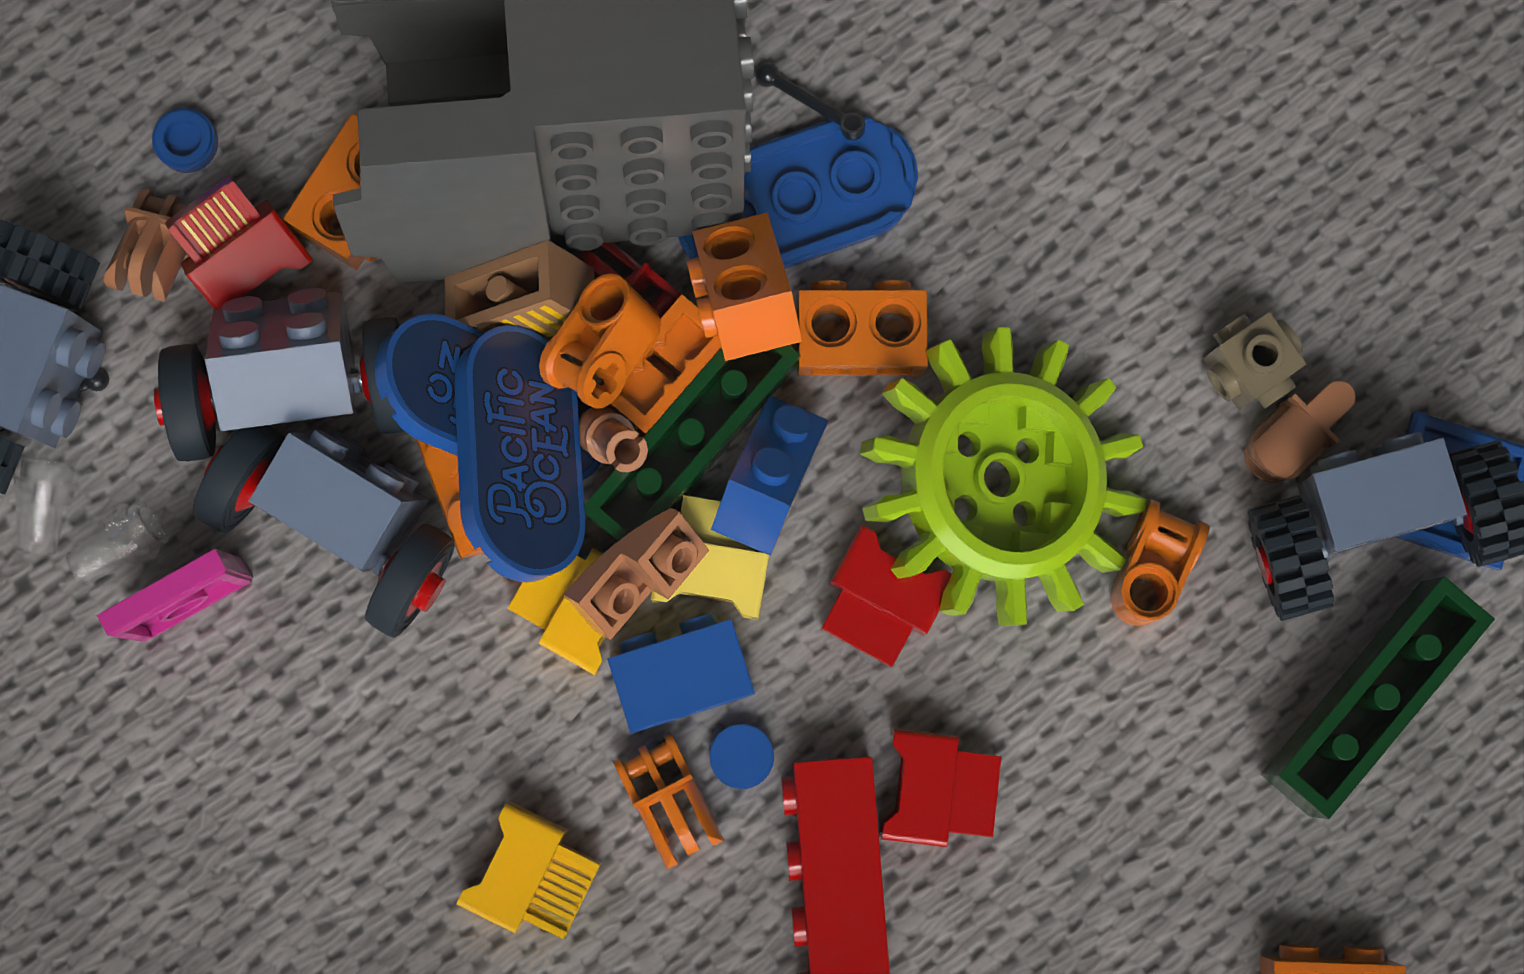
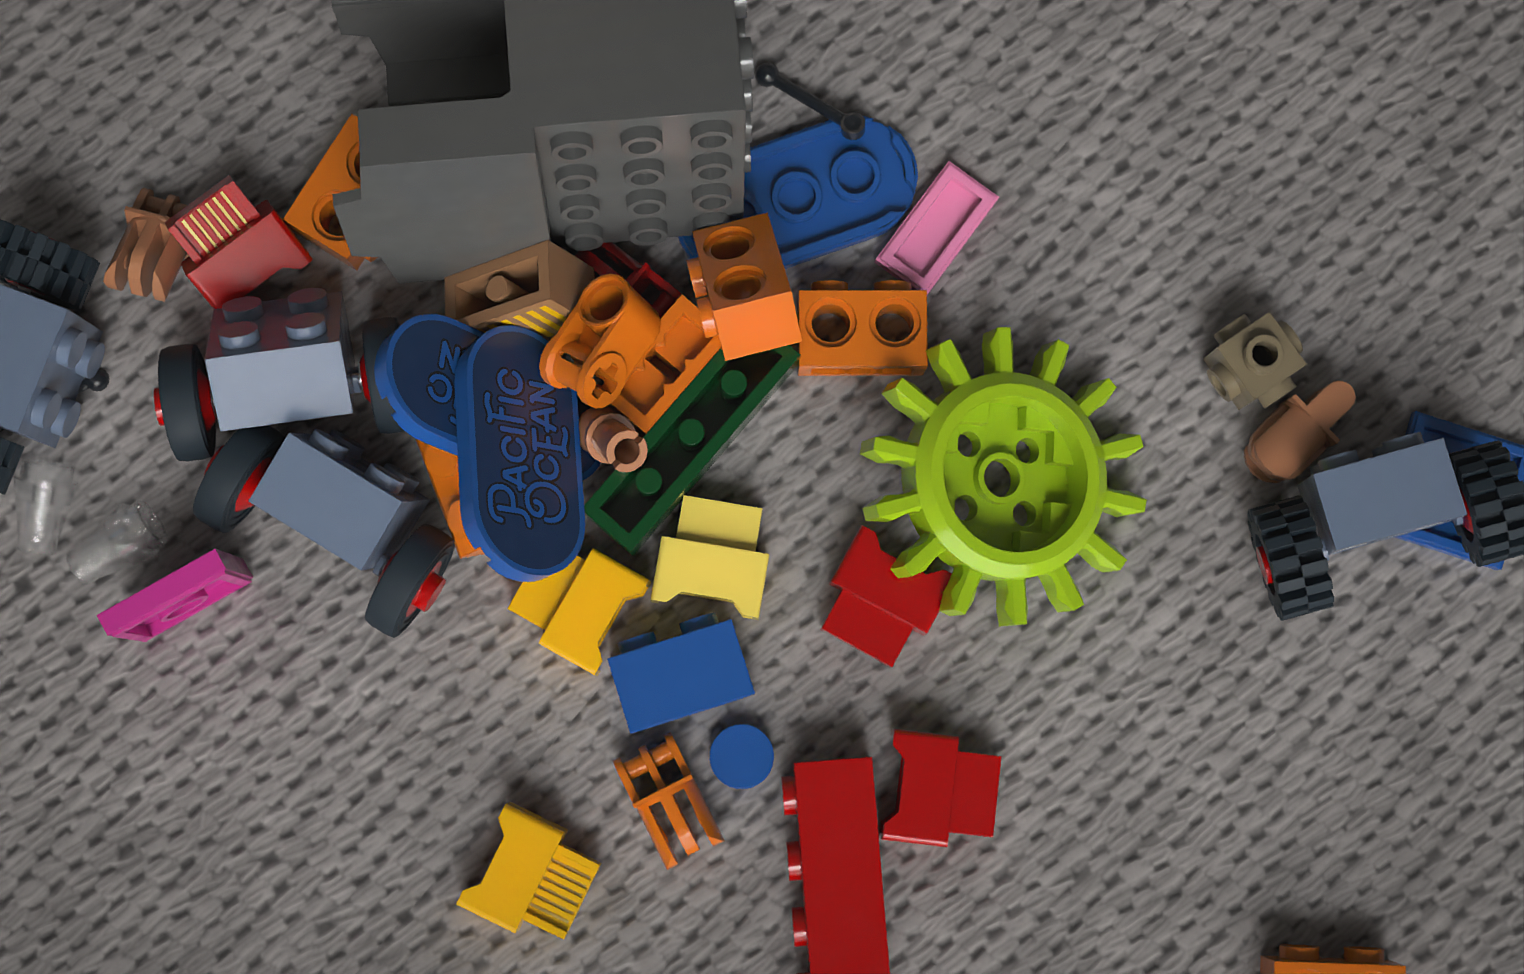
(185, 140): blue tile -> none
(645, 560): nougat slope -> none
(769, 475): blue brick -> none
(937, 228): none -> bright pink tile
(1162, 553): orange piece -> none
(1377, 697): dark green brick -> none

